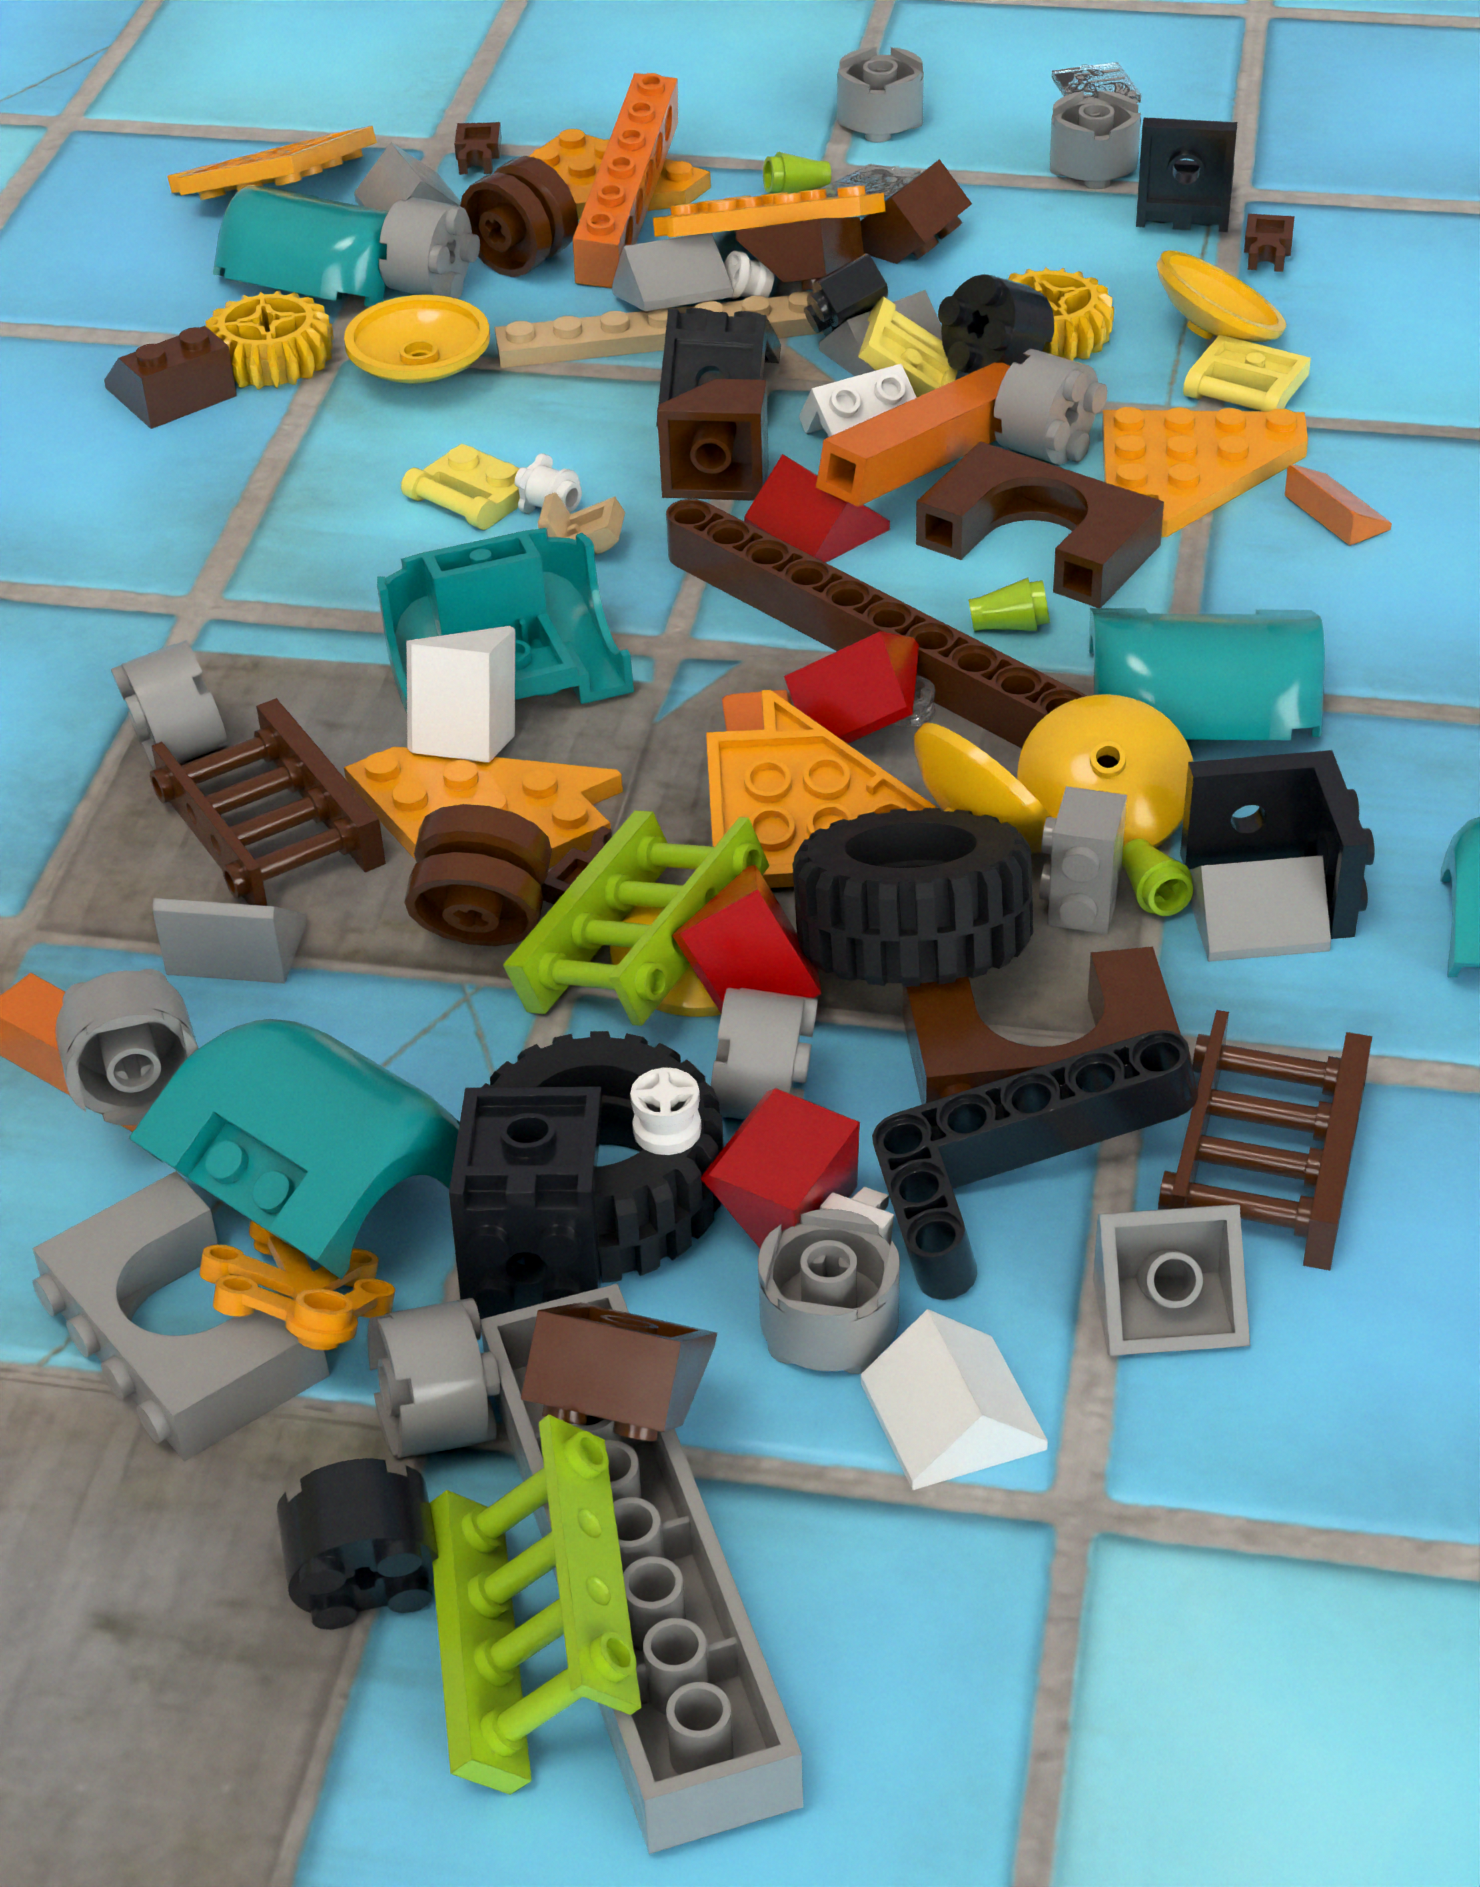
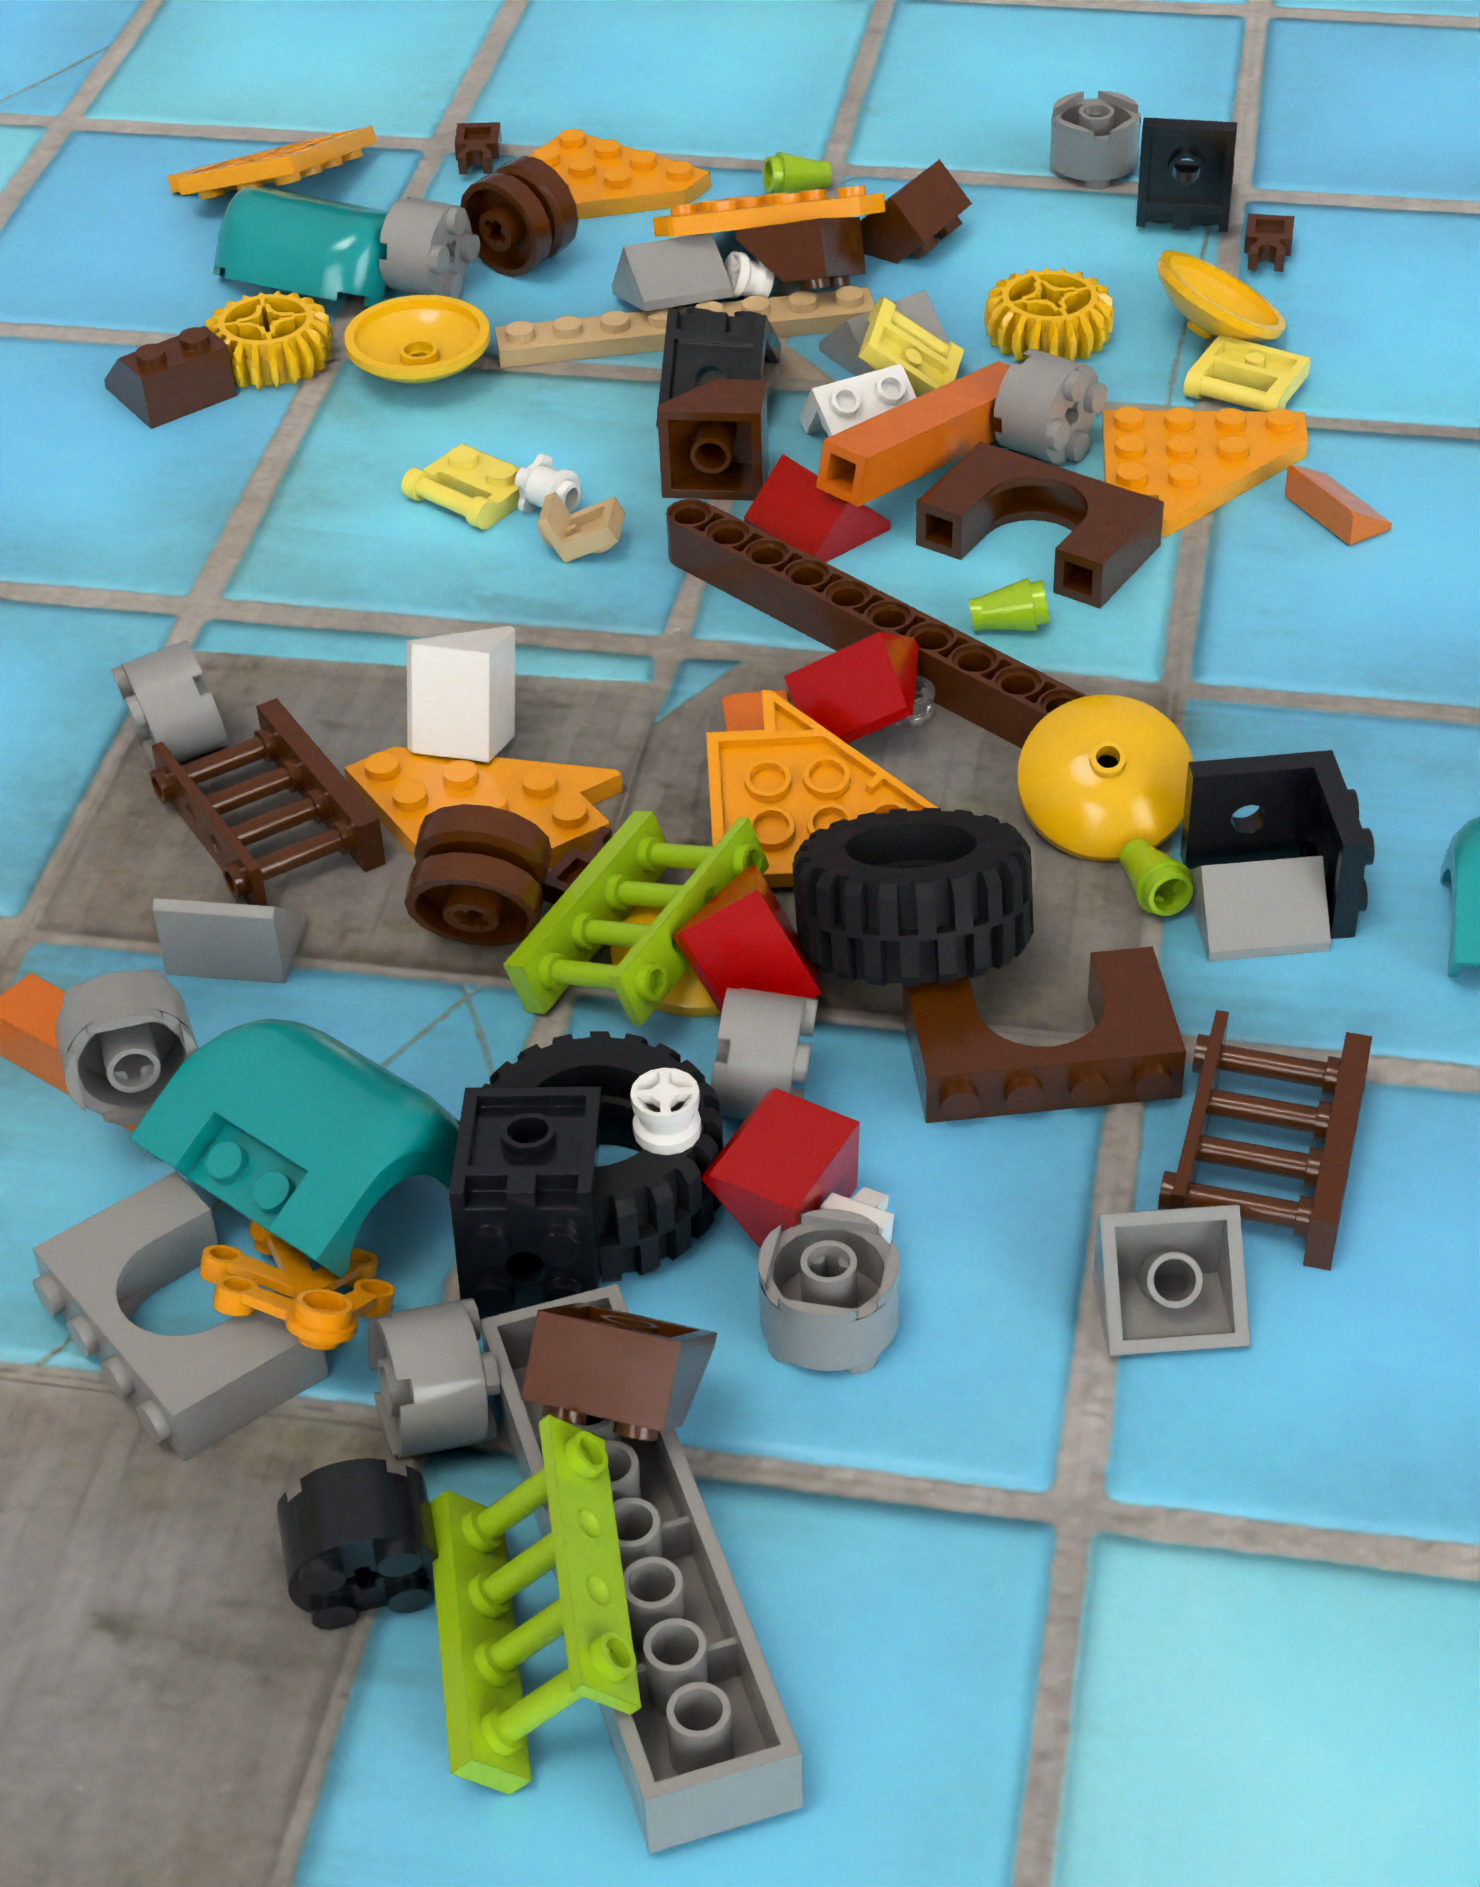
(398, 177): light grey slope -> none
(518, 581): teal piece -> none
(626, 178): orange brick -> none
(845, 294): black brick -> none
(875, 178): clear piece -> none
(880, 92): light grey brick -> none
(949, 1402): white slope -> none
(971, 780): yellow dish -> none
(993, 323): black brick -> none
(1013, 1125): black beam -> none
(1084, 859): light grey brick -> none
(1095, 78): clear piece -> none
(1215, 671): teal piece -> none

